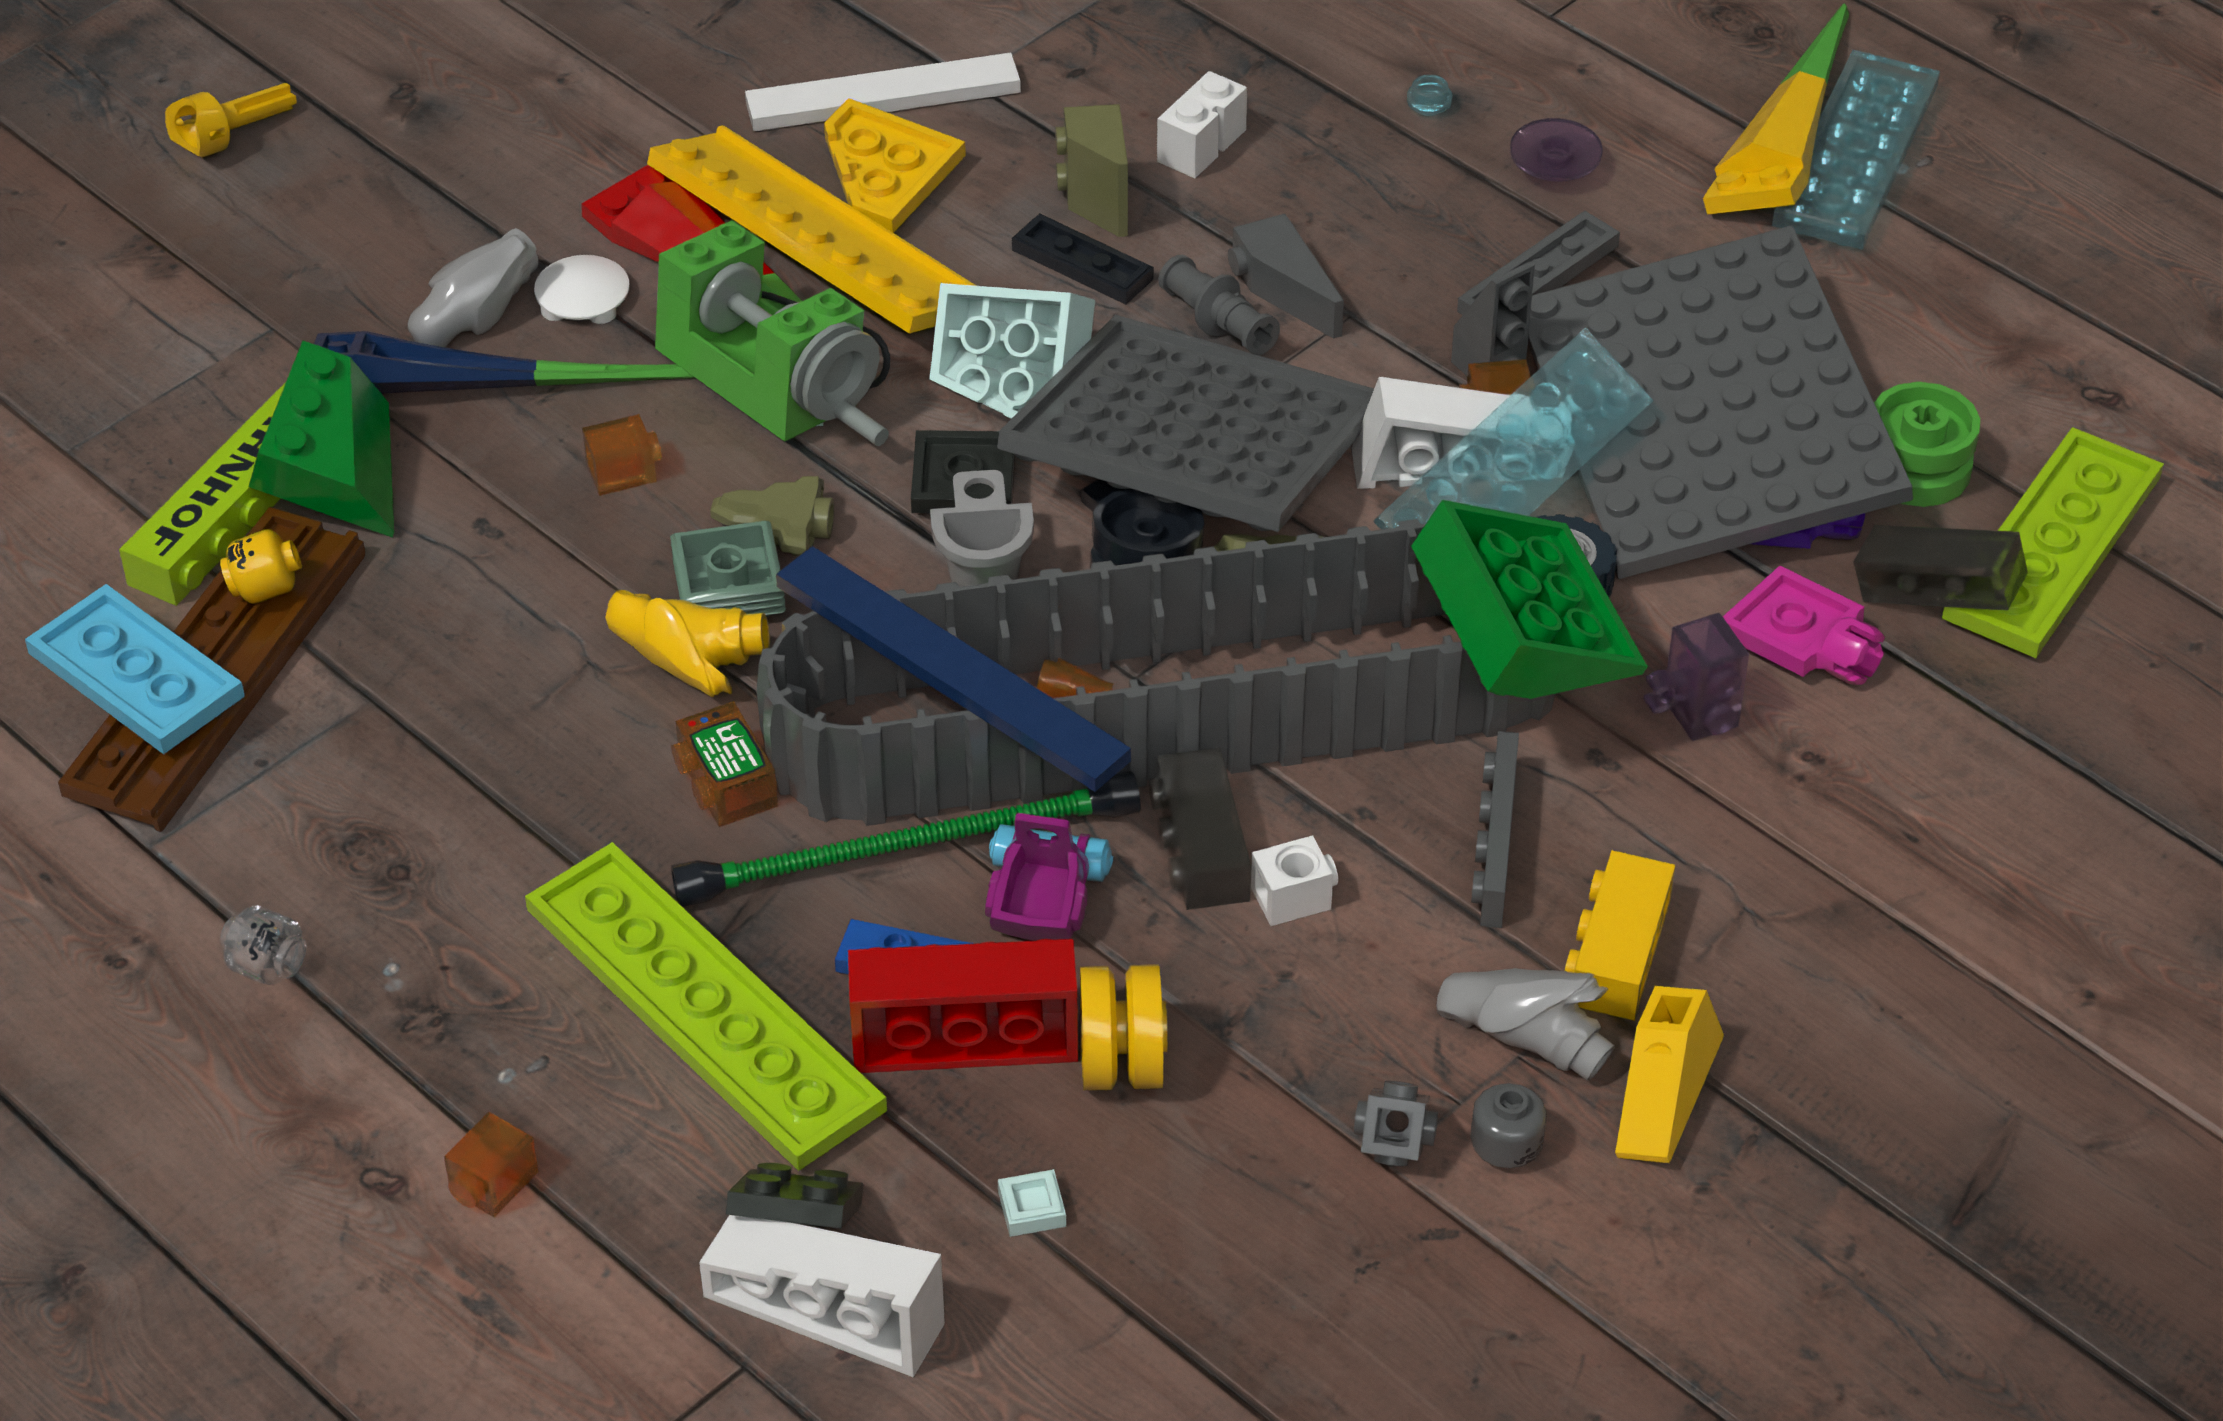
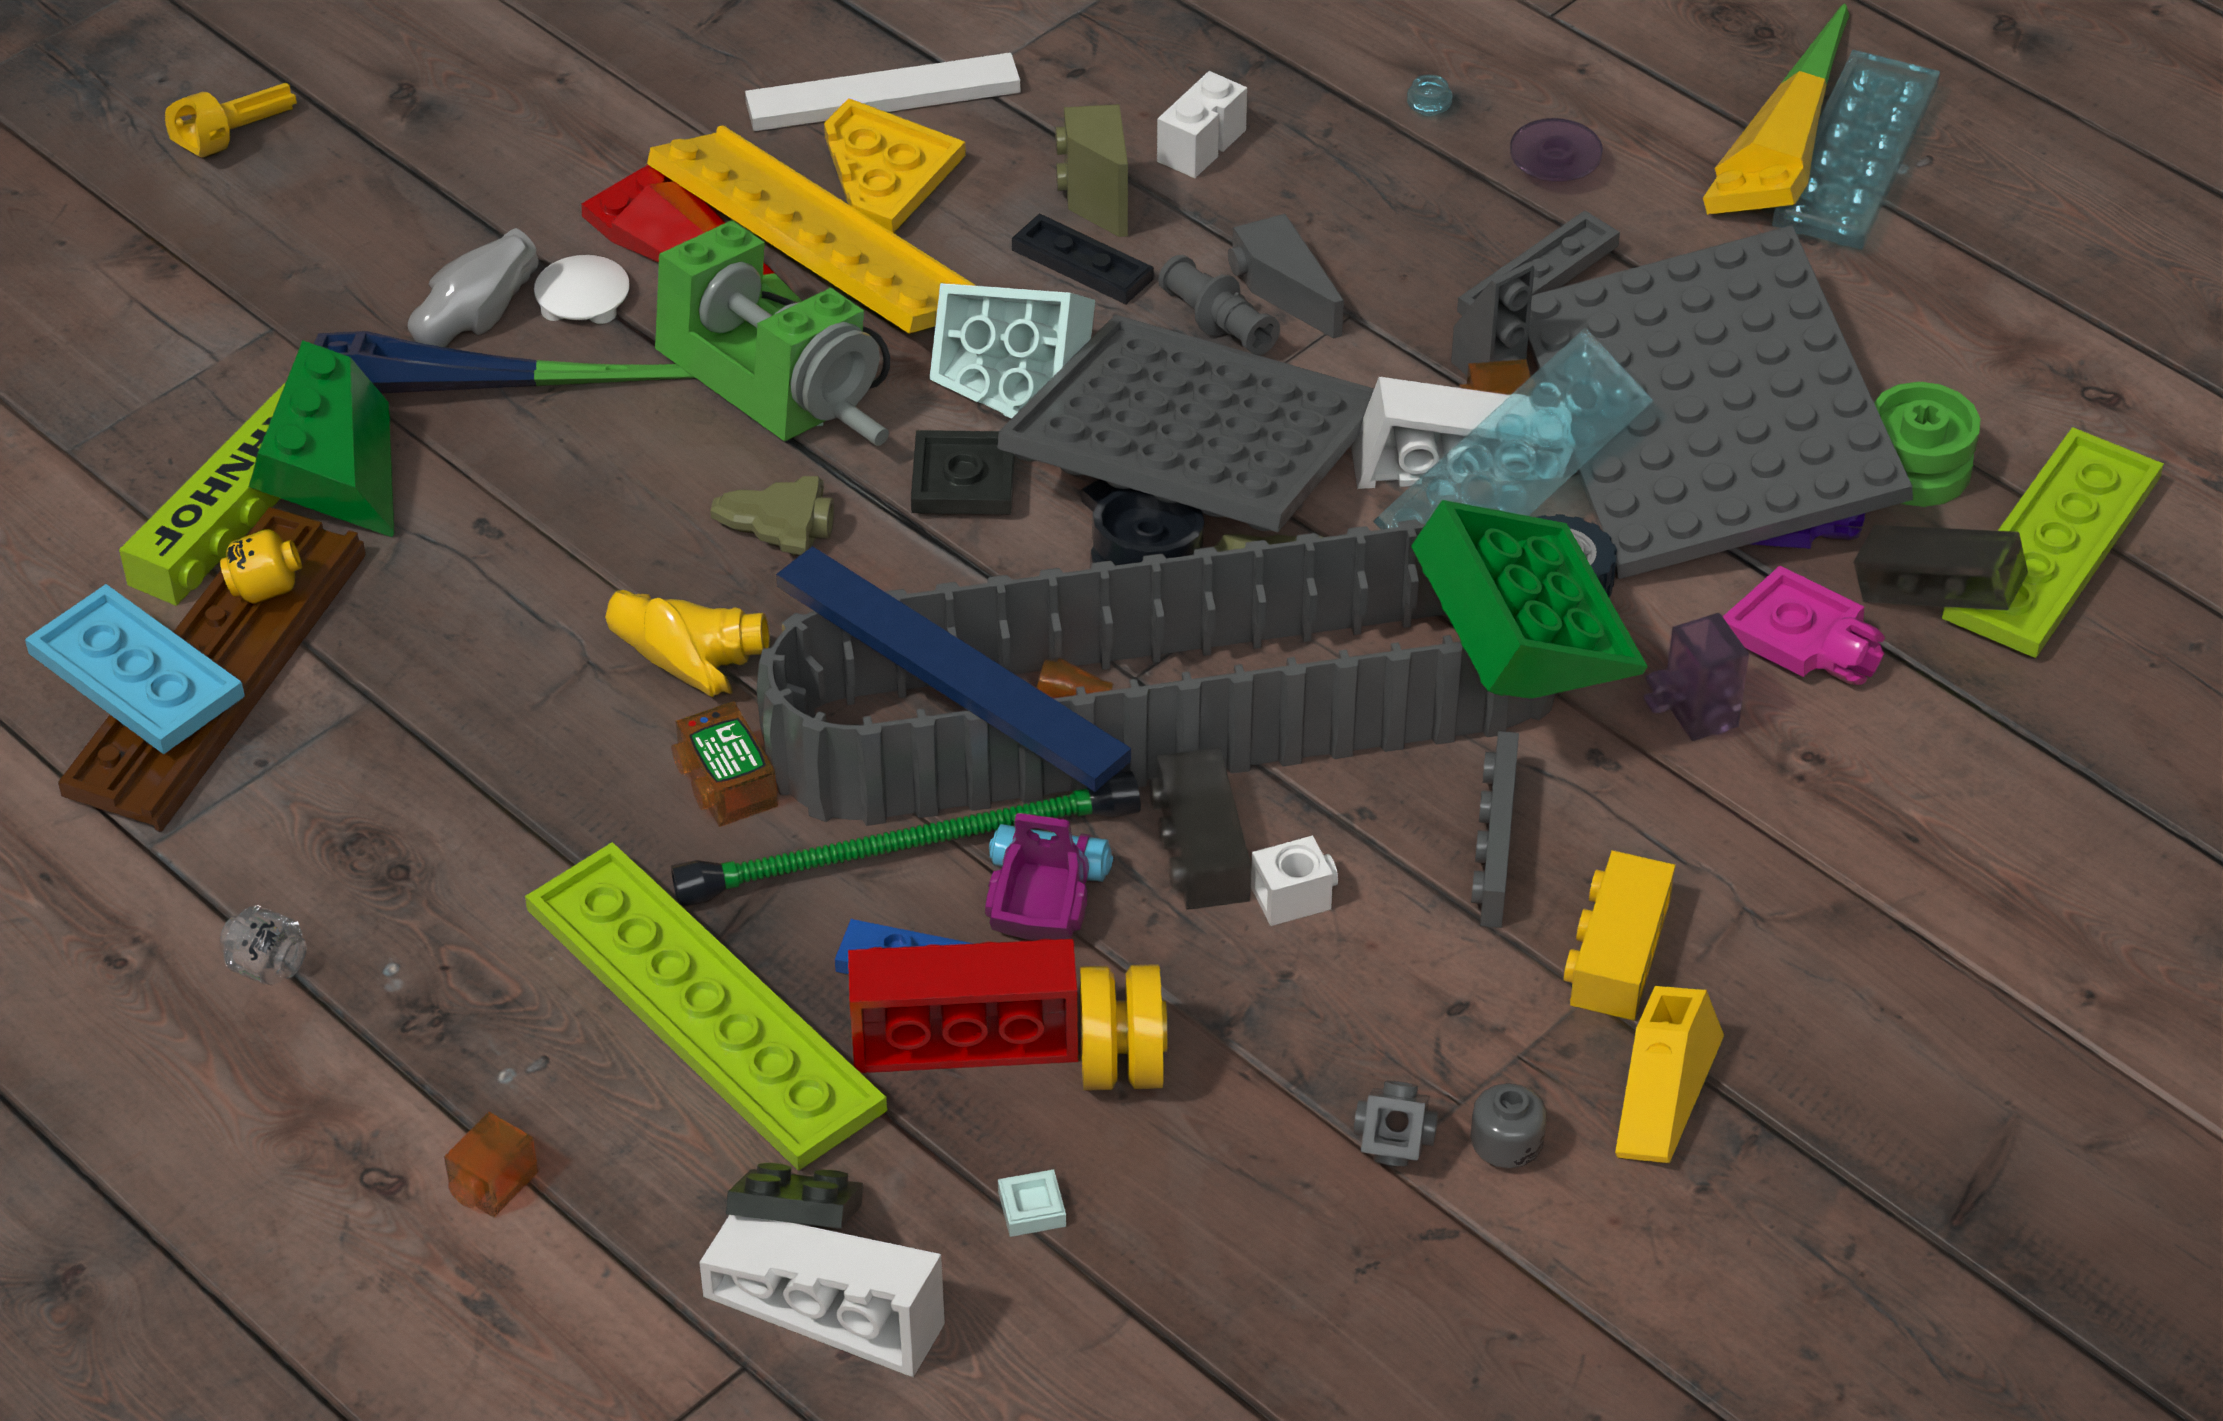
(621, 454): clear orange brick -> none
(729, 568): sand green brick -> none
(982, 534): light grey container -> none
(1532, 1013): light grey animal -> none

